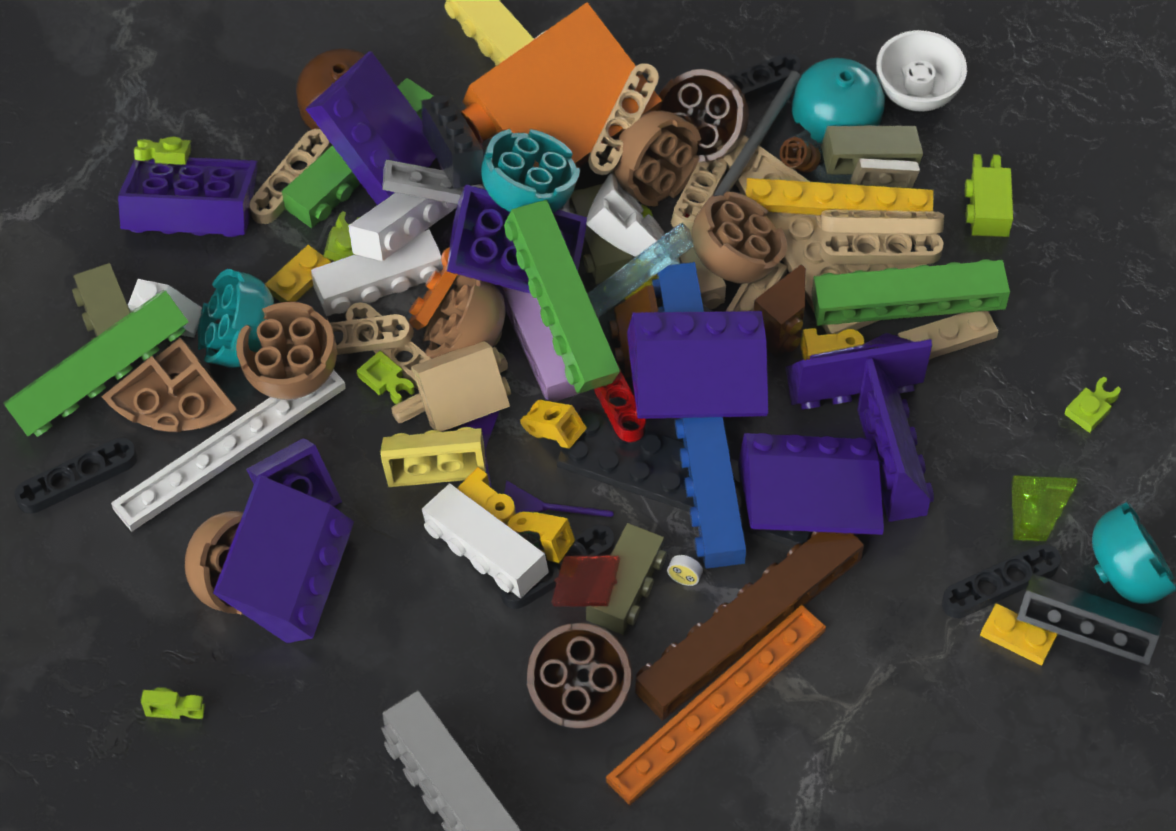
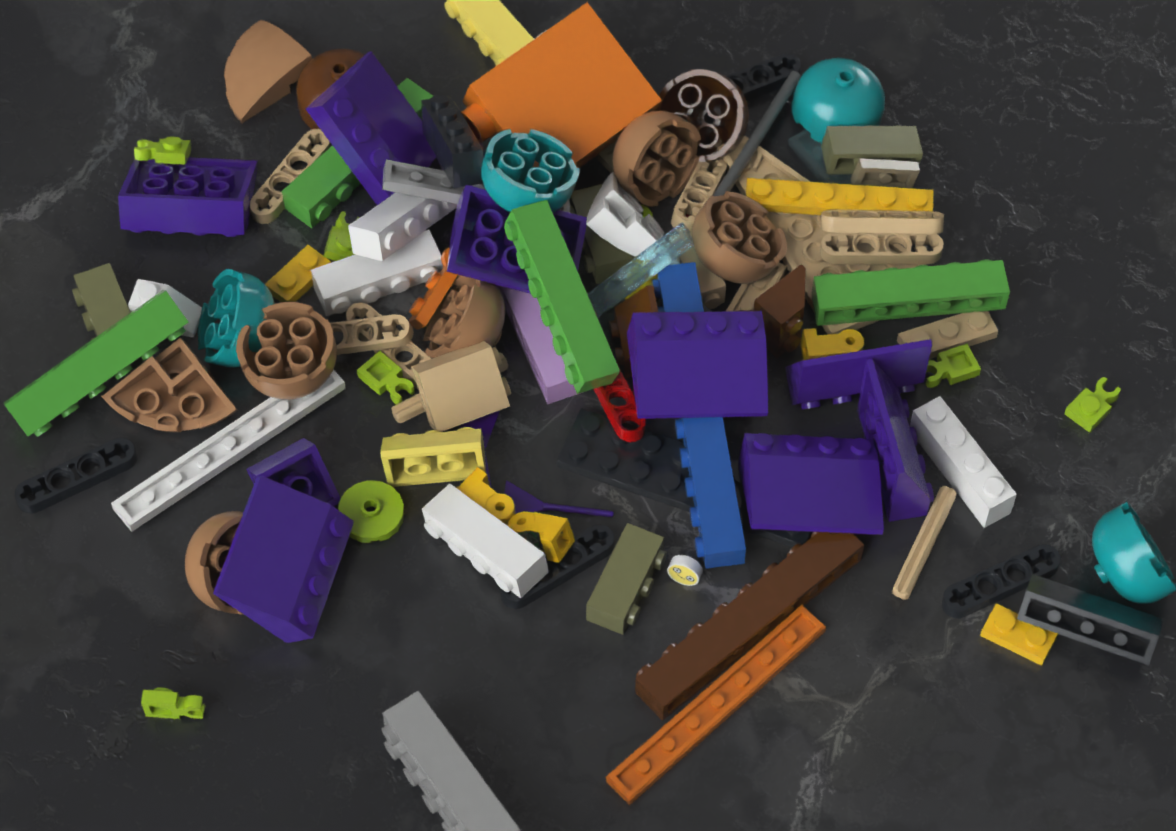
(262, 69): none -> medium nougat brick
(377, 524): none -> lime plate
(554, 422): yellow leg -> none
(555, 679): reddish brown cylinder -> none
(586, 581): clear red piece -> none
(620, 117): tan beam -> none
(800, 154): reddish brown wheel -> none
(881, 341): dark purple piece -> none
(921, 70): white piece -> none
(924, 542): none -> tan axle
(954, 364): none -> lime plate
(962, 462): none -> white brick
(990, 198): lime hinge -> none
(1038, 505): clear neon green wing -> none

